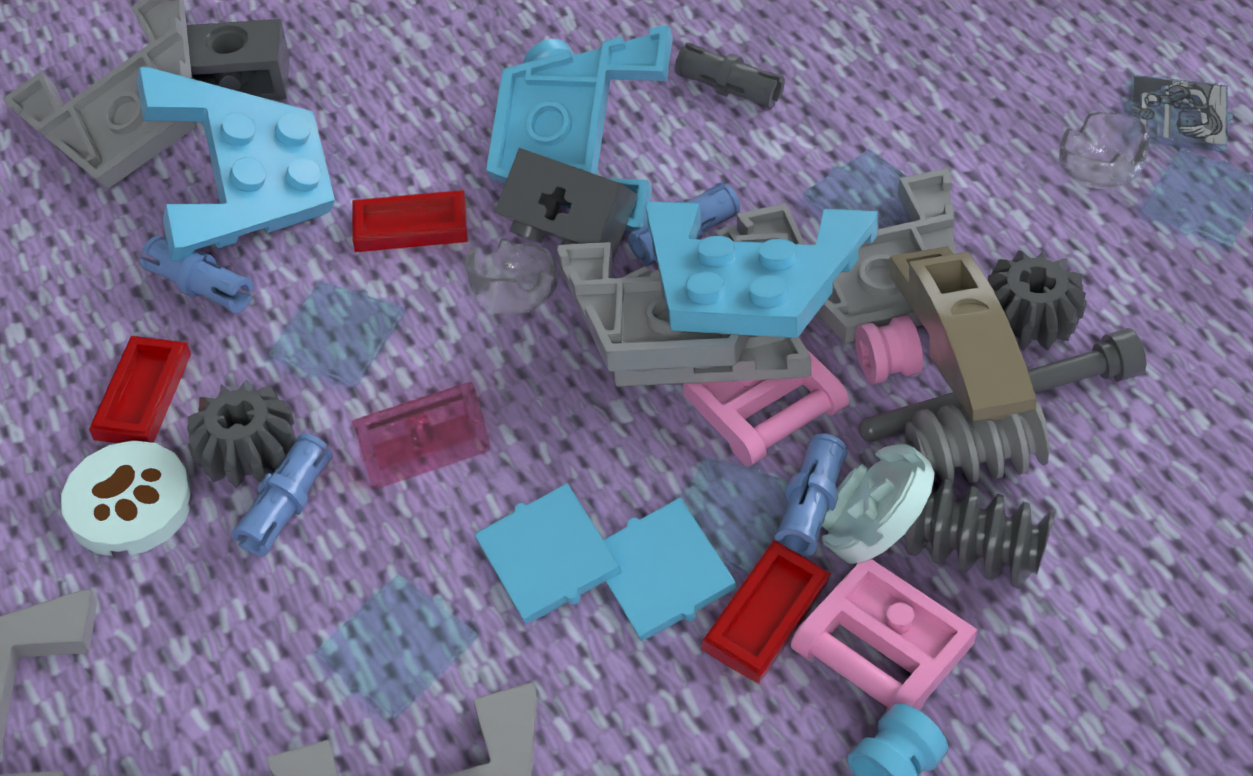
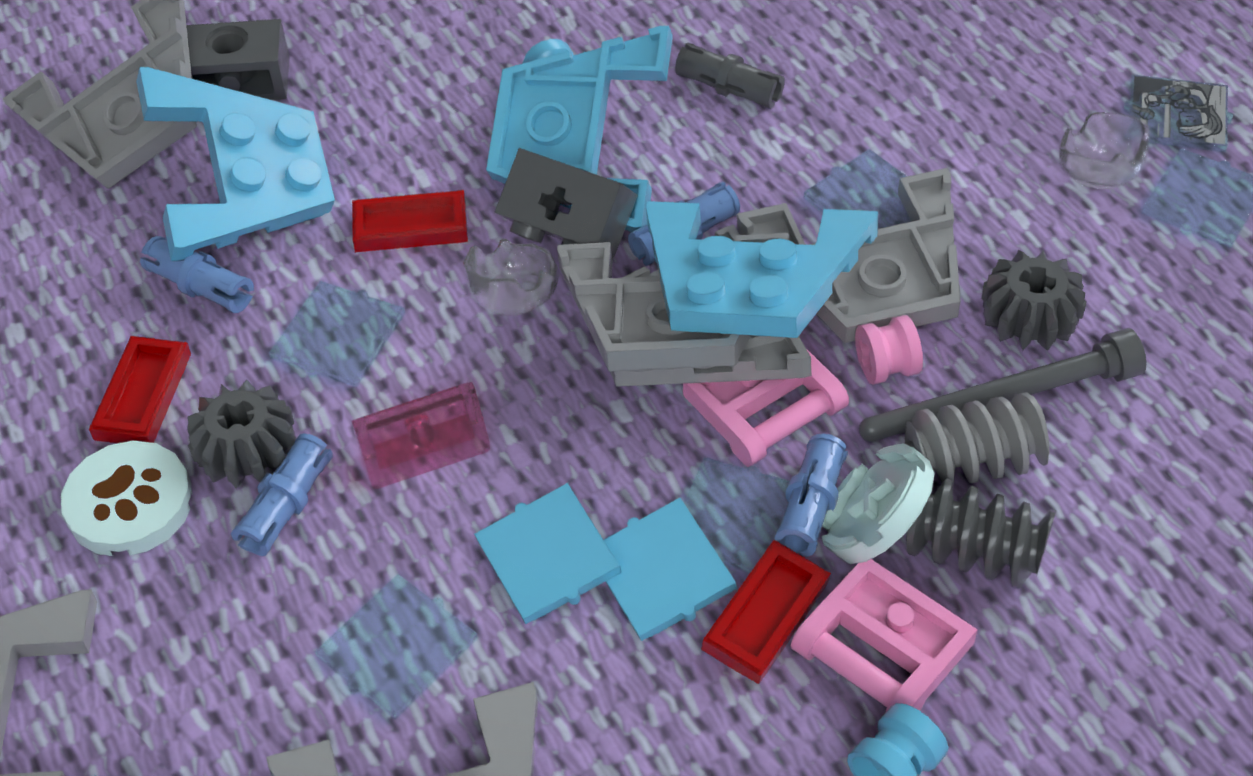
(966, 332): dark tan slope -> none

